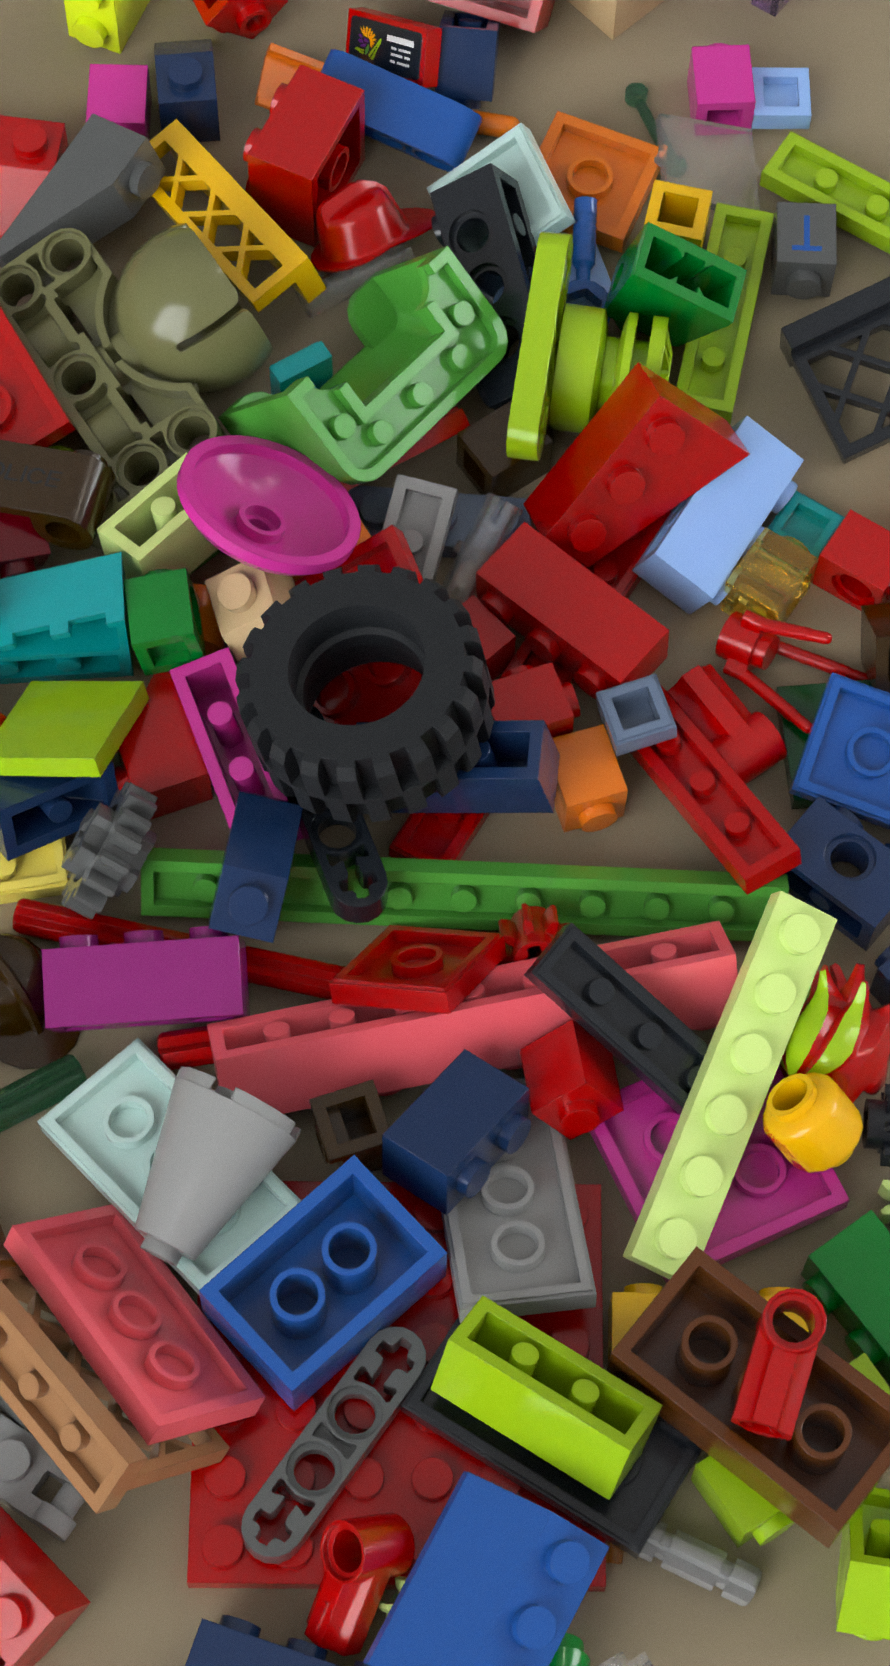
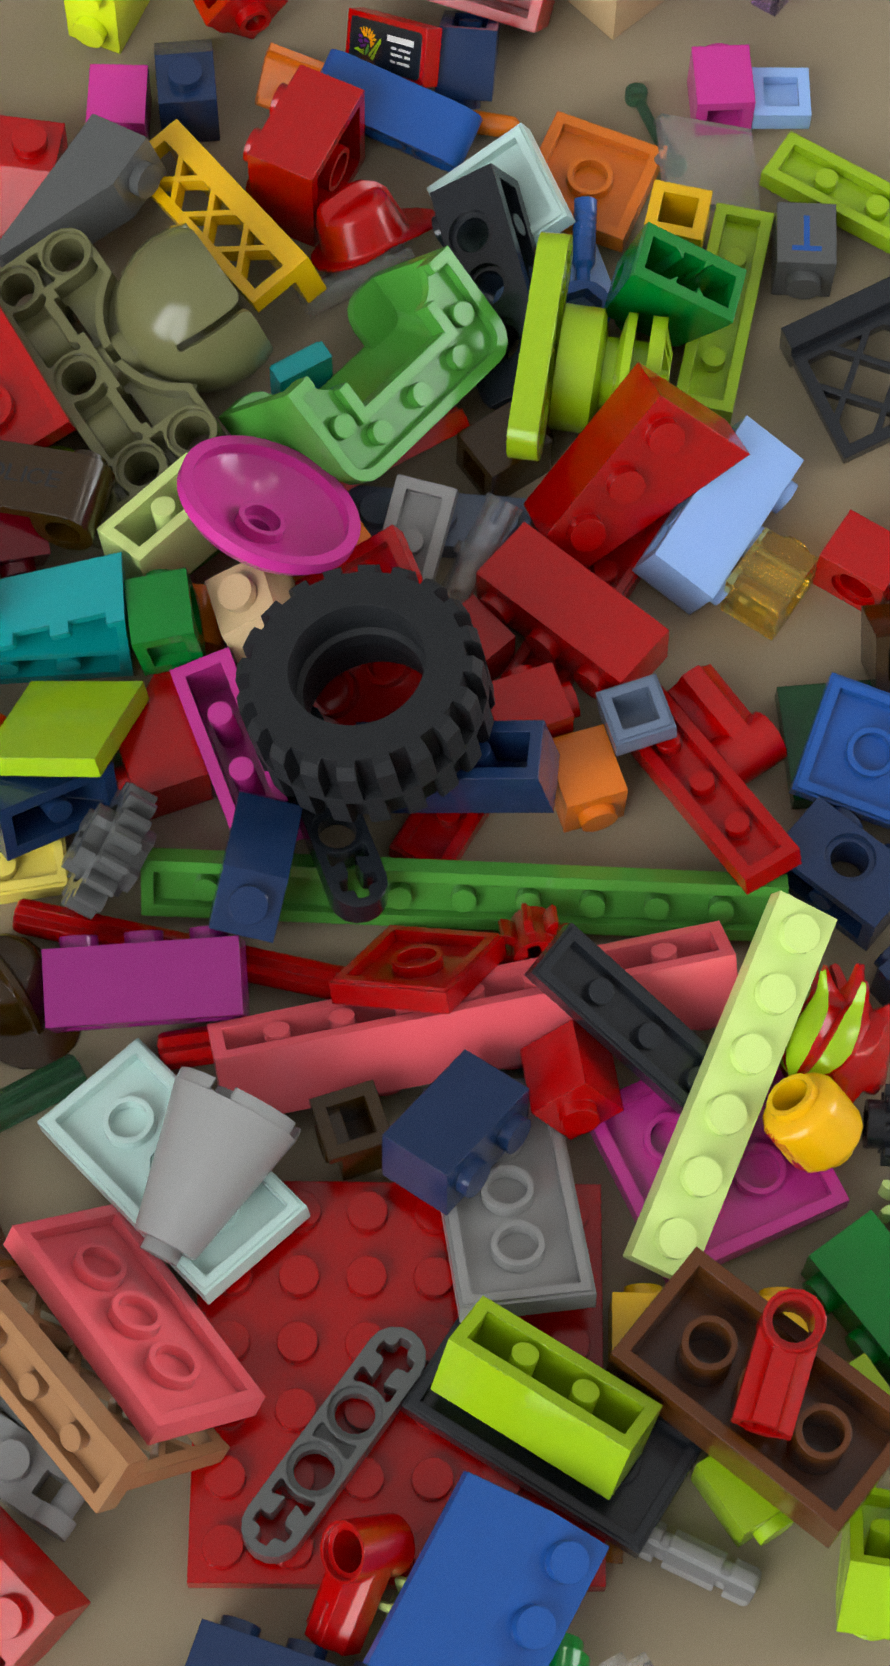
(323, 1282): blue brick -> none
(753, 642): red plant -> none
(807, 522): teal tile -> none

